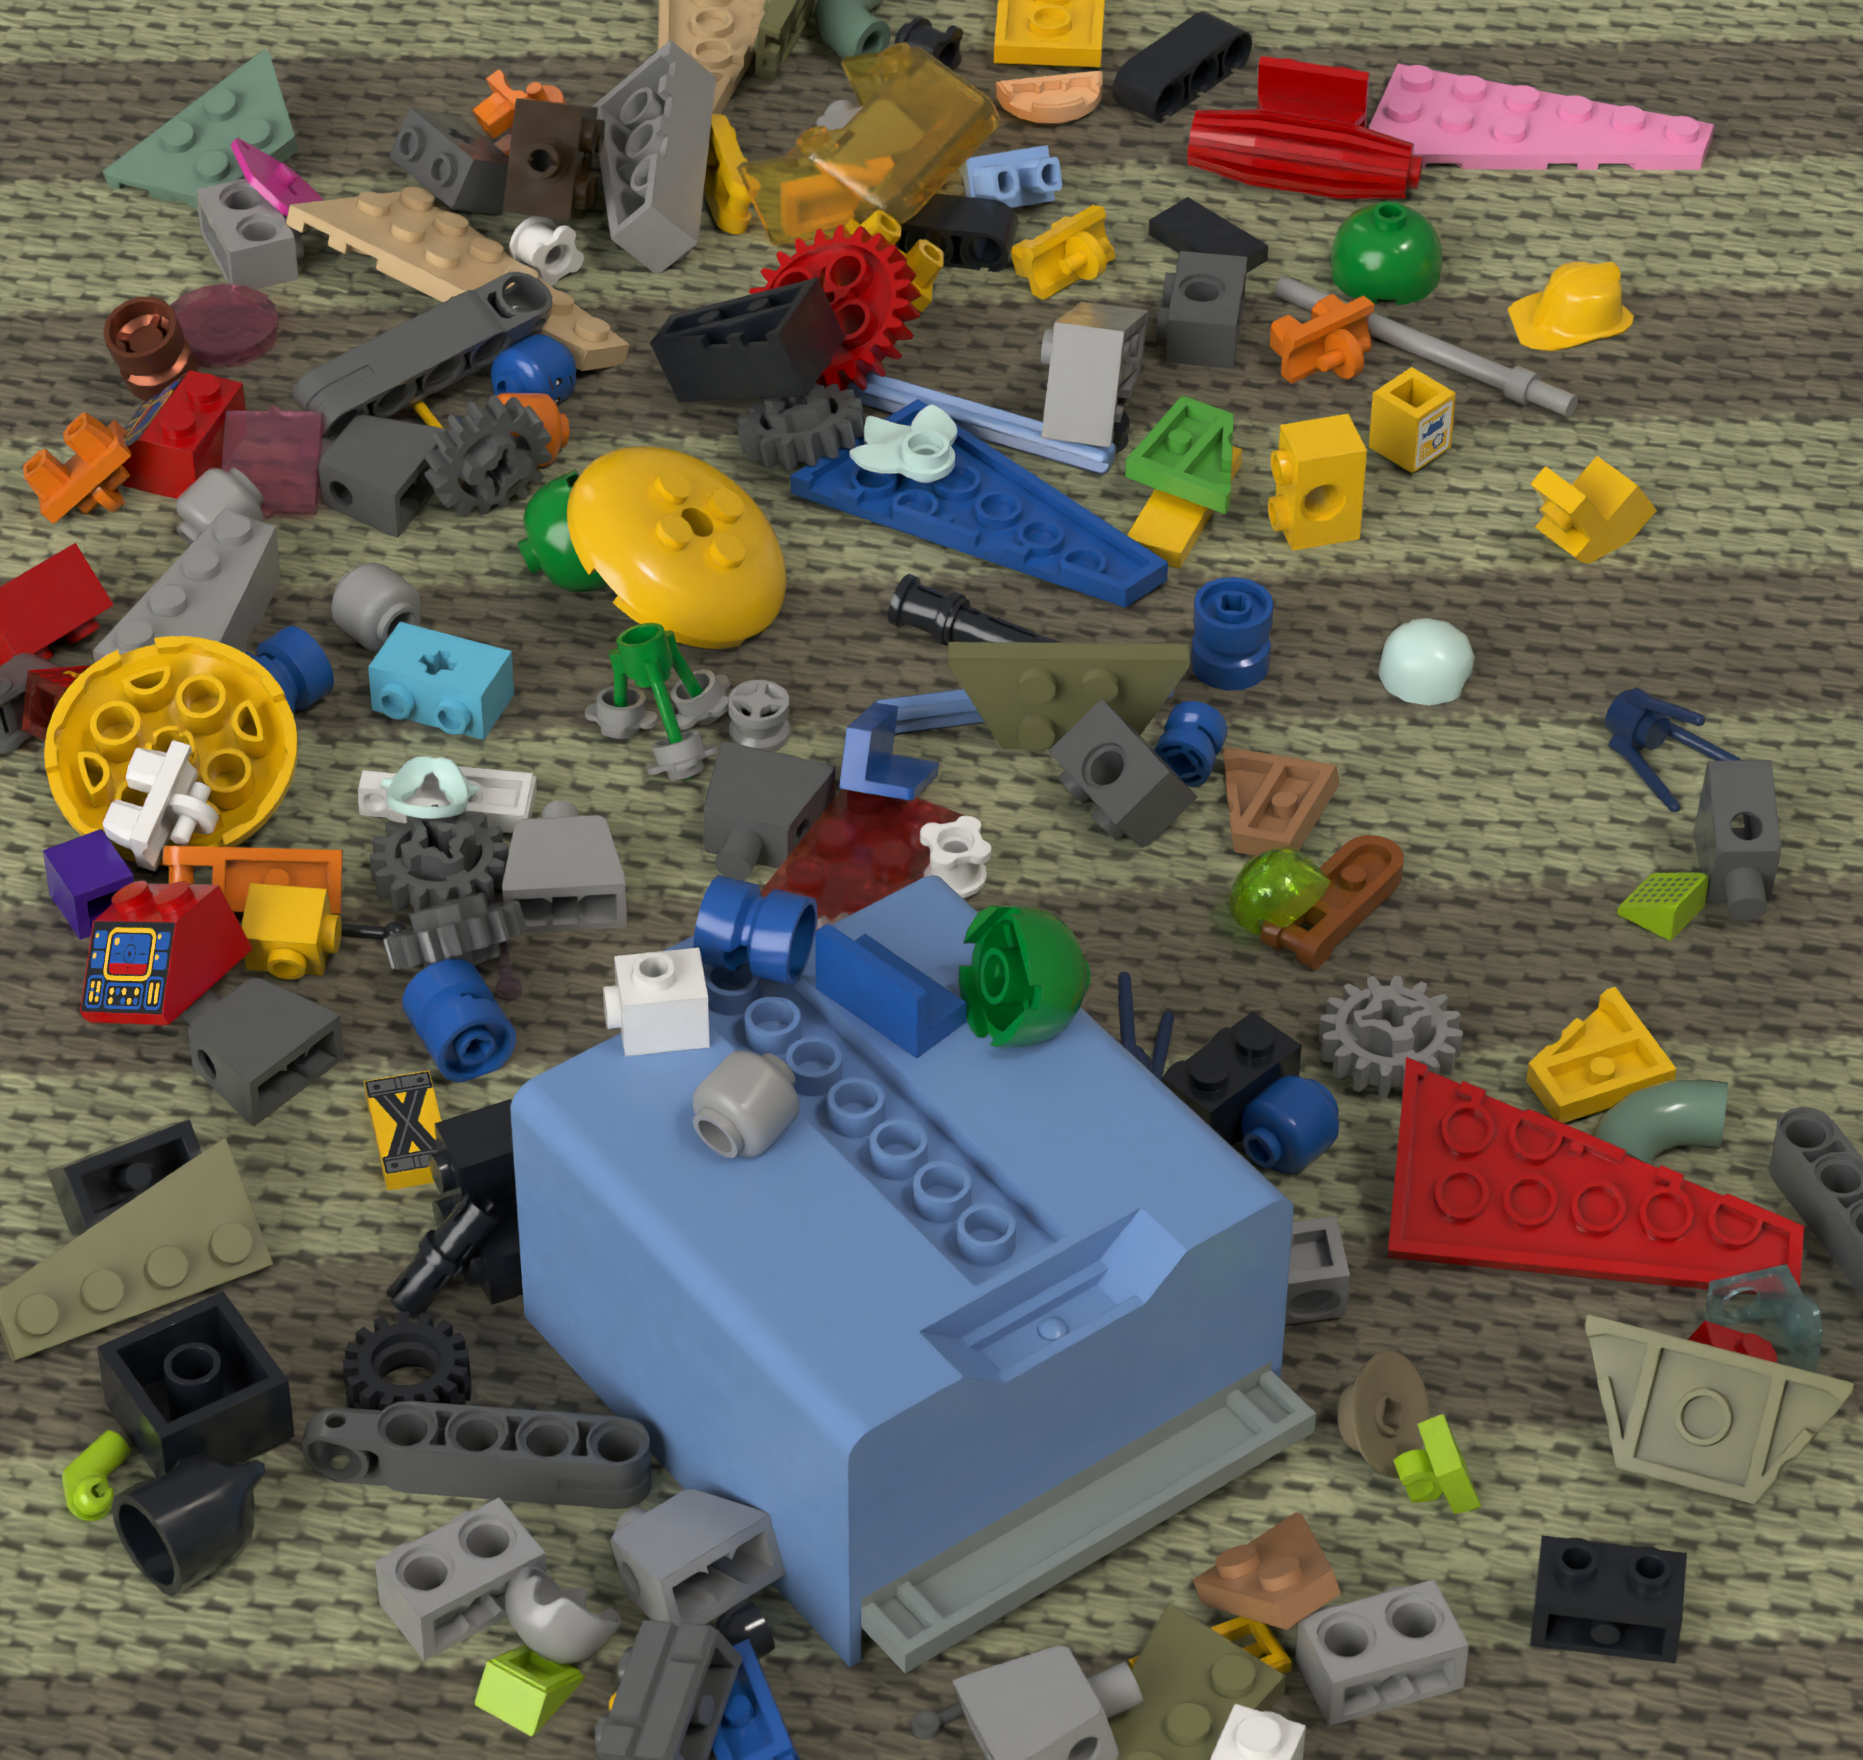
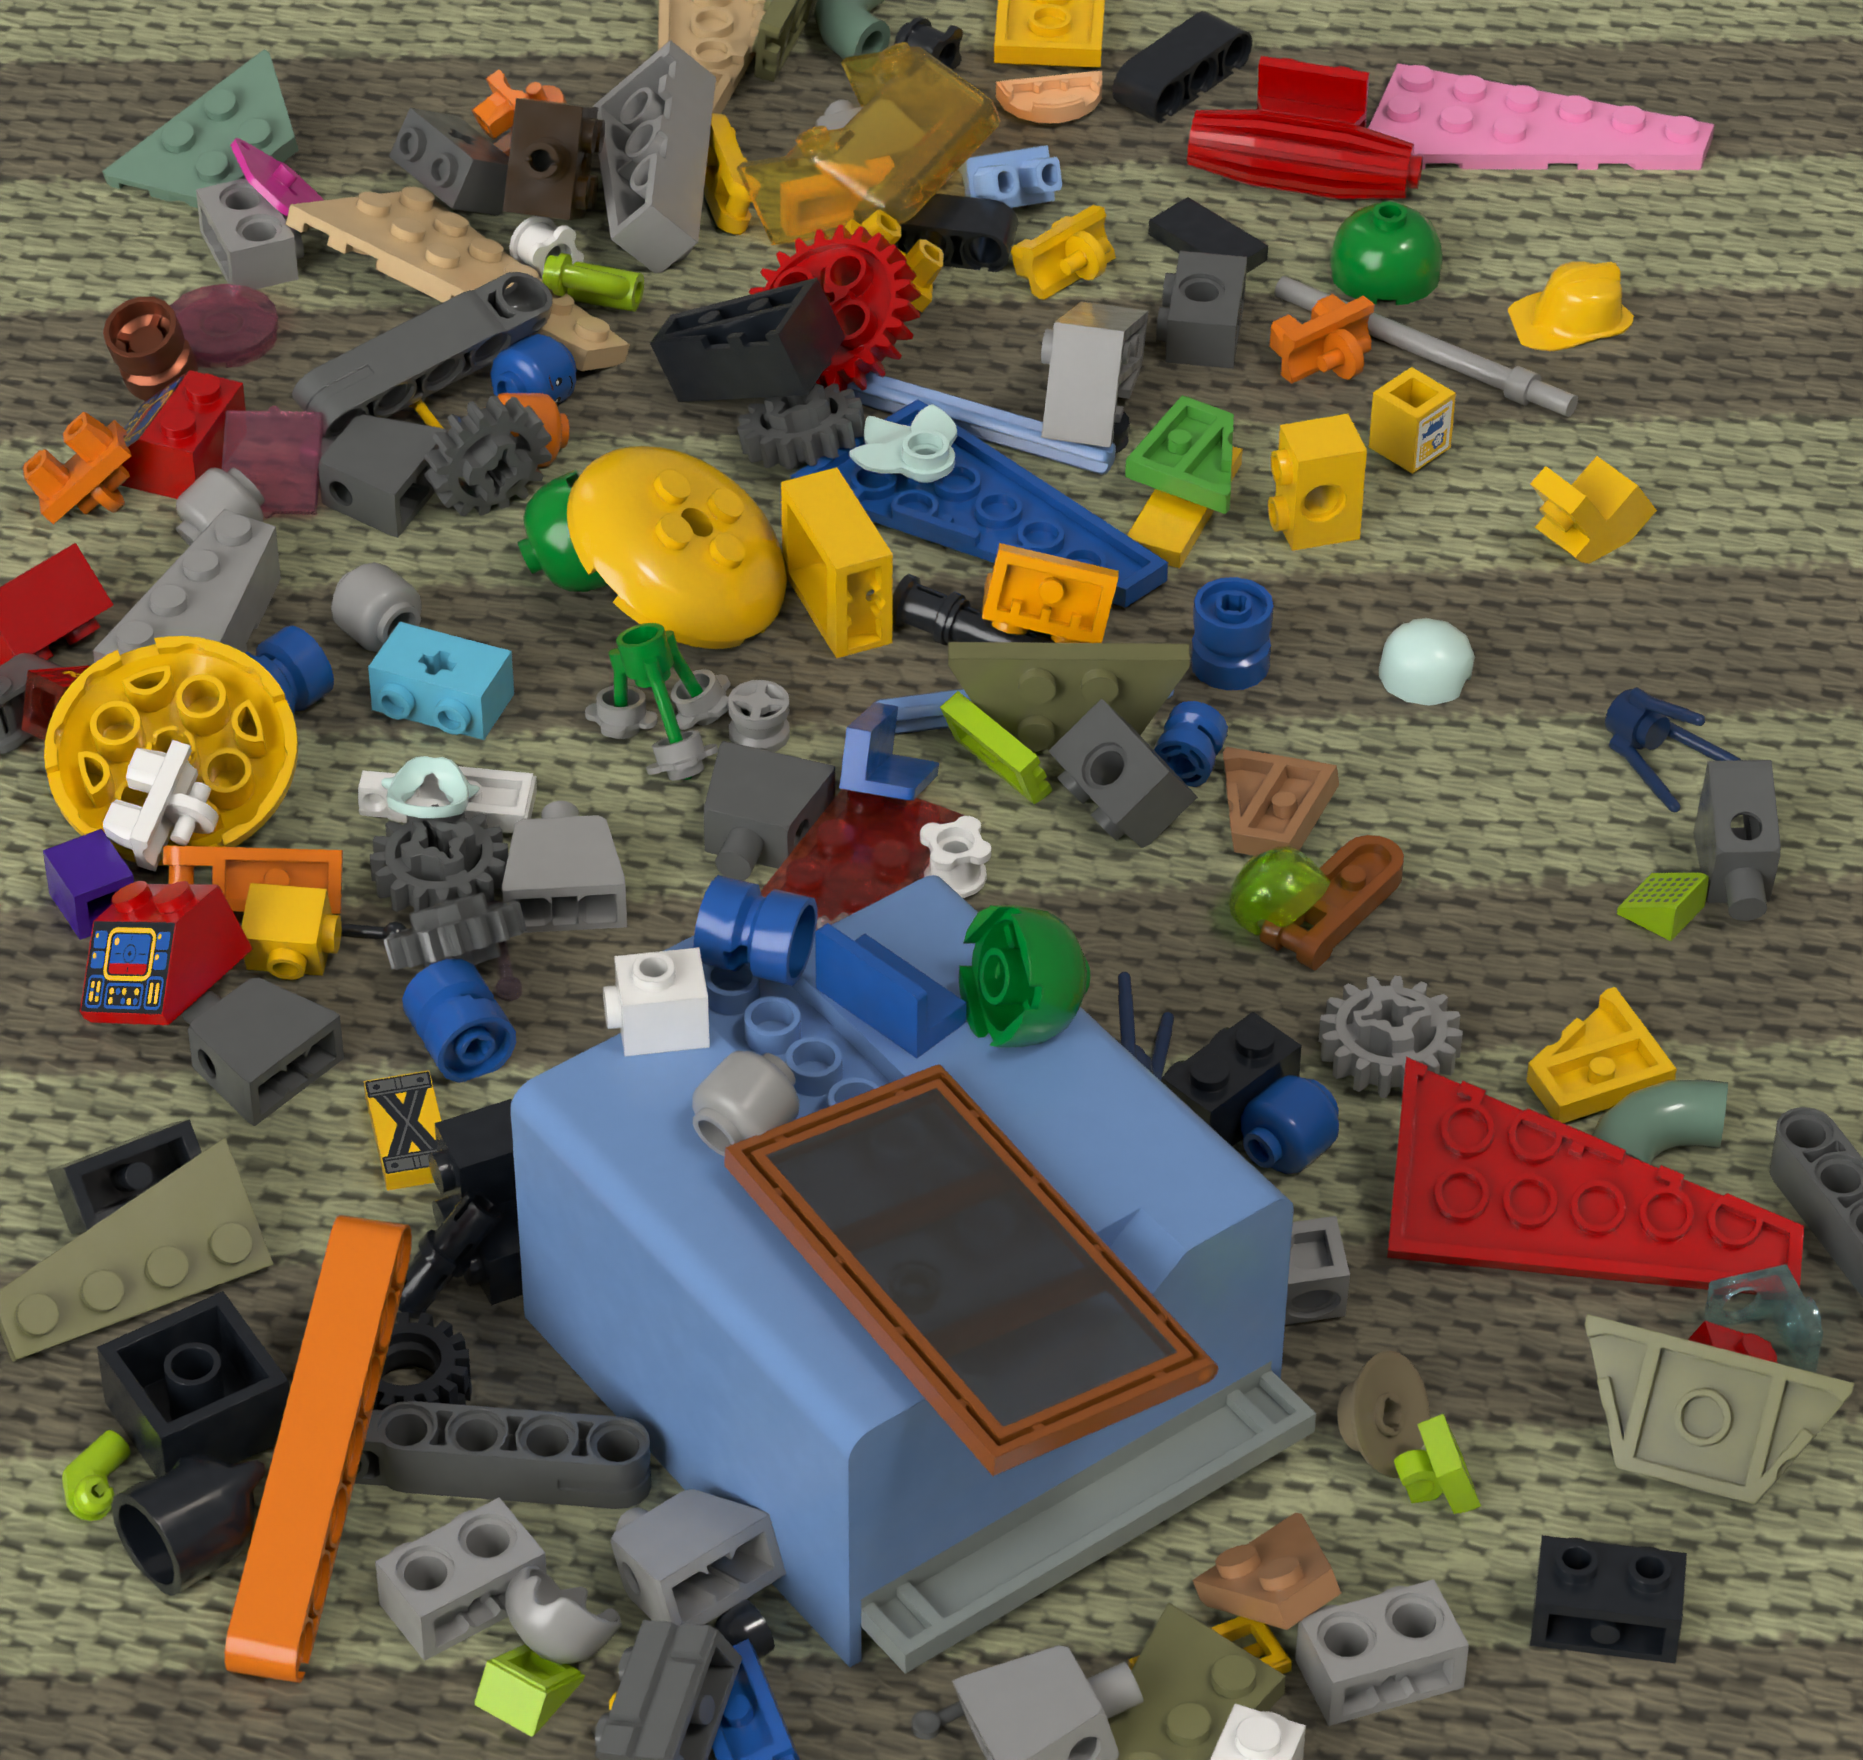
(318, 1449): none -> orange beam
(593, 283): none -> lime plant
(835, 560): none -> yellow window
(968, 1268): none -> clear smoke door
(996, 747): none -> lime tile
(1048, 595): none -> light orange bracket

